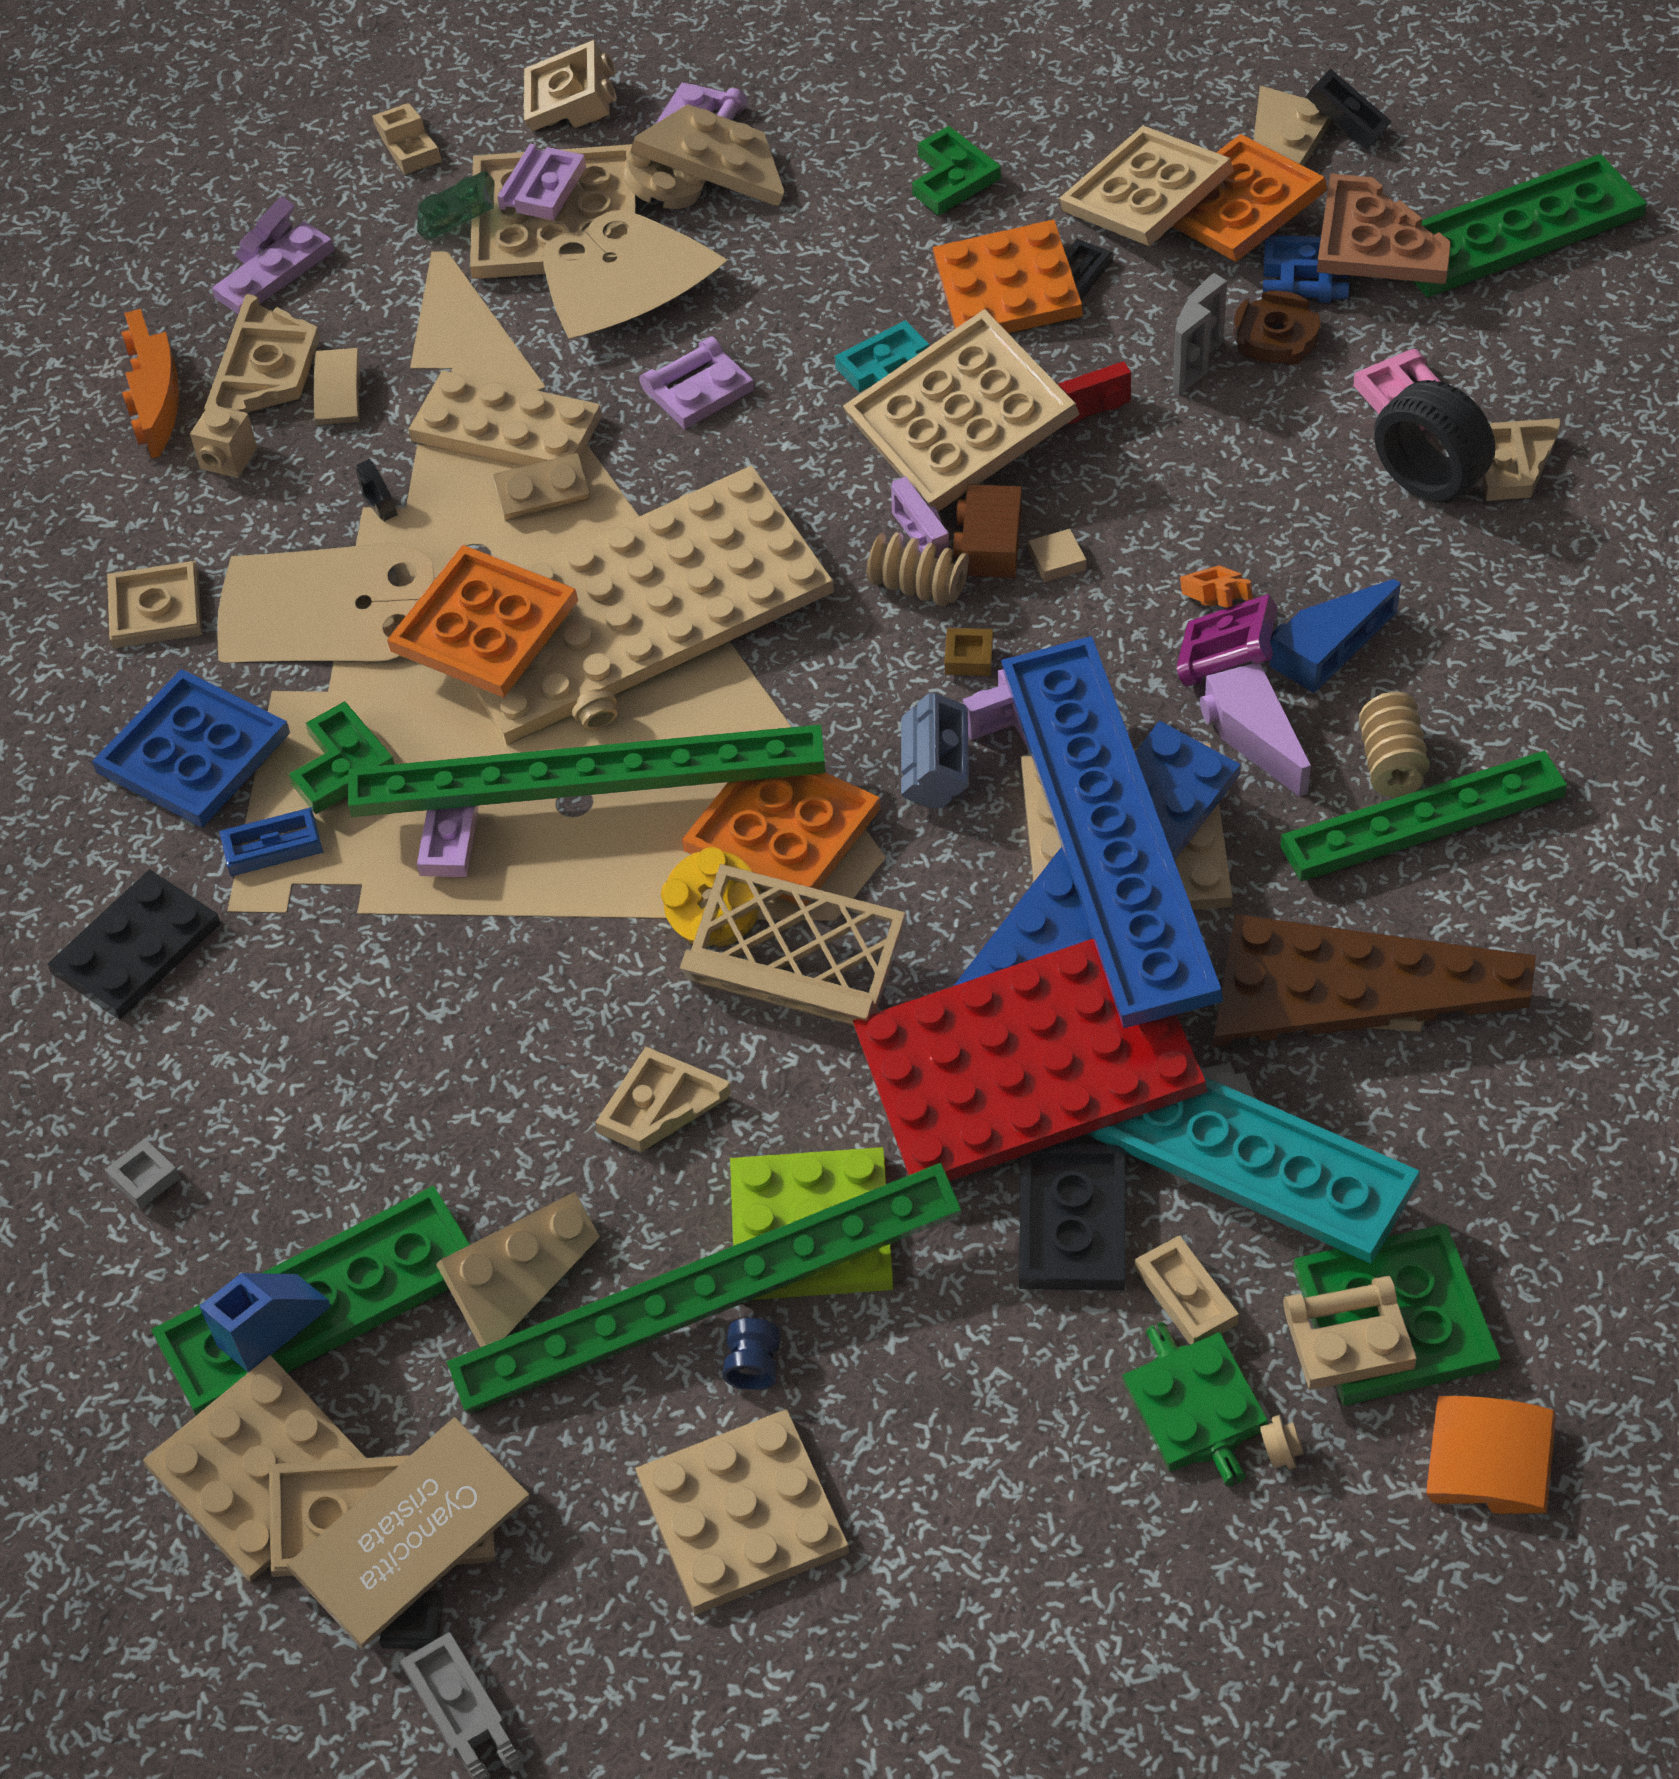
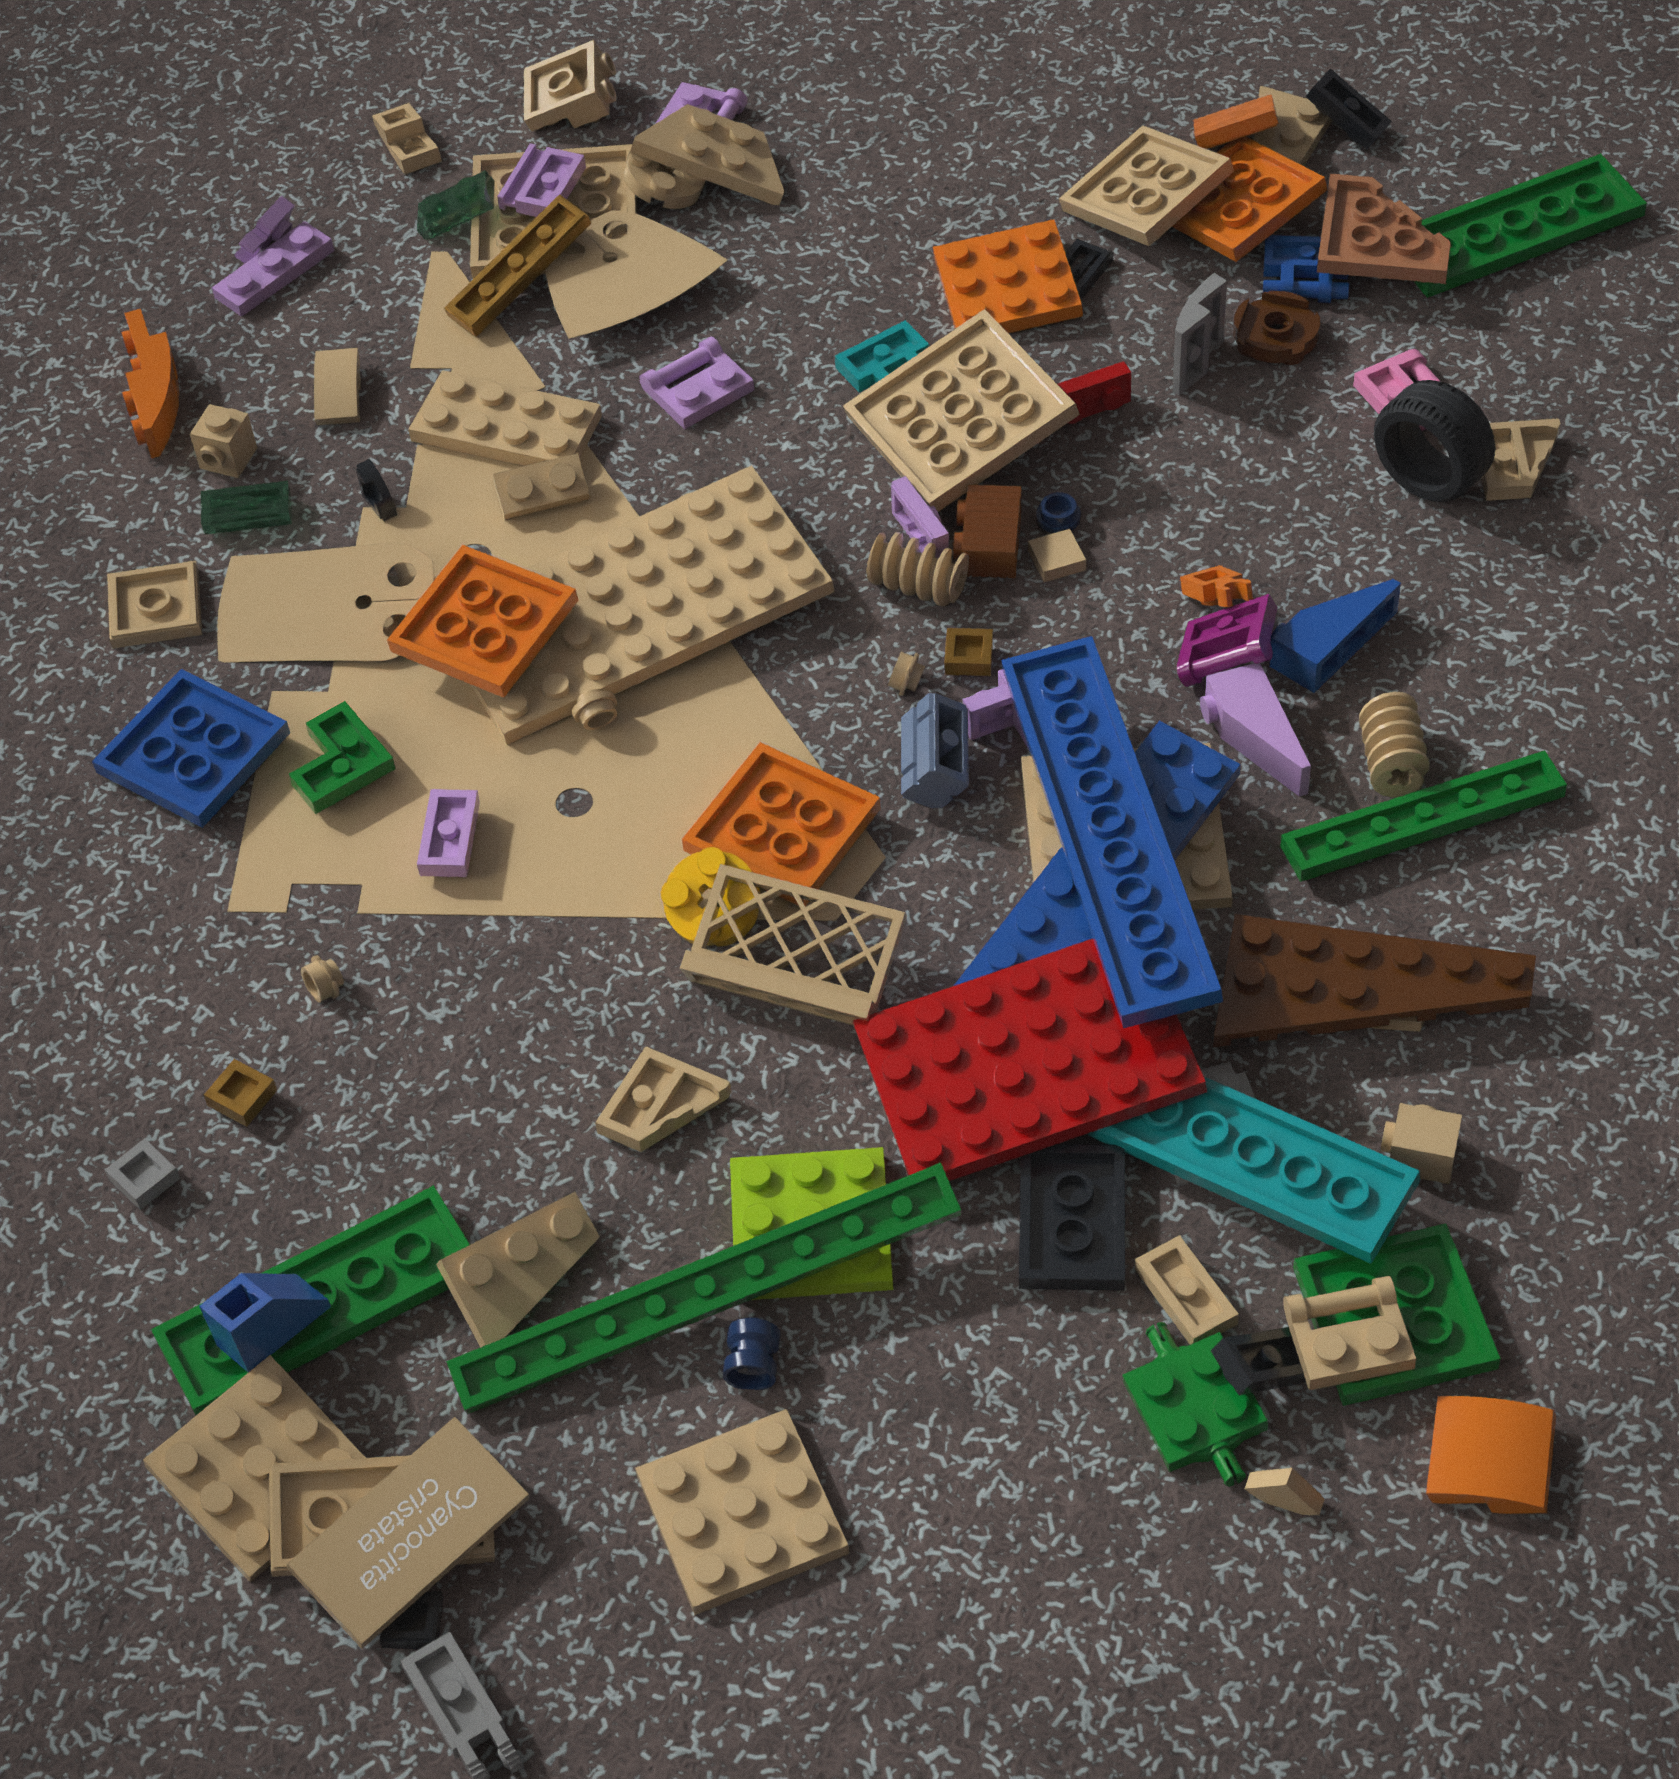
(134, 944): black plate -> none
(240, 1092): none -> pearl gold plate
(246, 507): none -> clear green plate
(264, 359): tan wing -> none
(272, 847): blue tile -> none
(322, 978): none -> tan plate
(517, 265): none -> pearl gold tile
(585, 770): green plate -> none
(906, 673): none -> tan plate
(957, 172): green plate -> none
(1058, 513): none -> dark blue plate
(1235, 122): none -> orange tile
(1259, 1361): none -> black plate
(1282, 1443): tan plate -> none
(1285, 1490): none -> tan tile
(1423, 1140): none -> tan brick

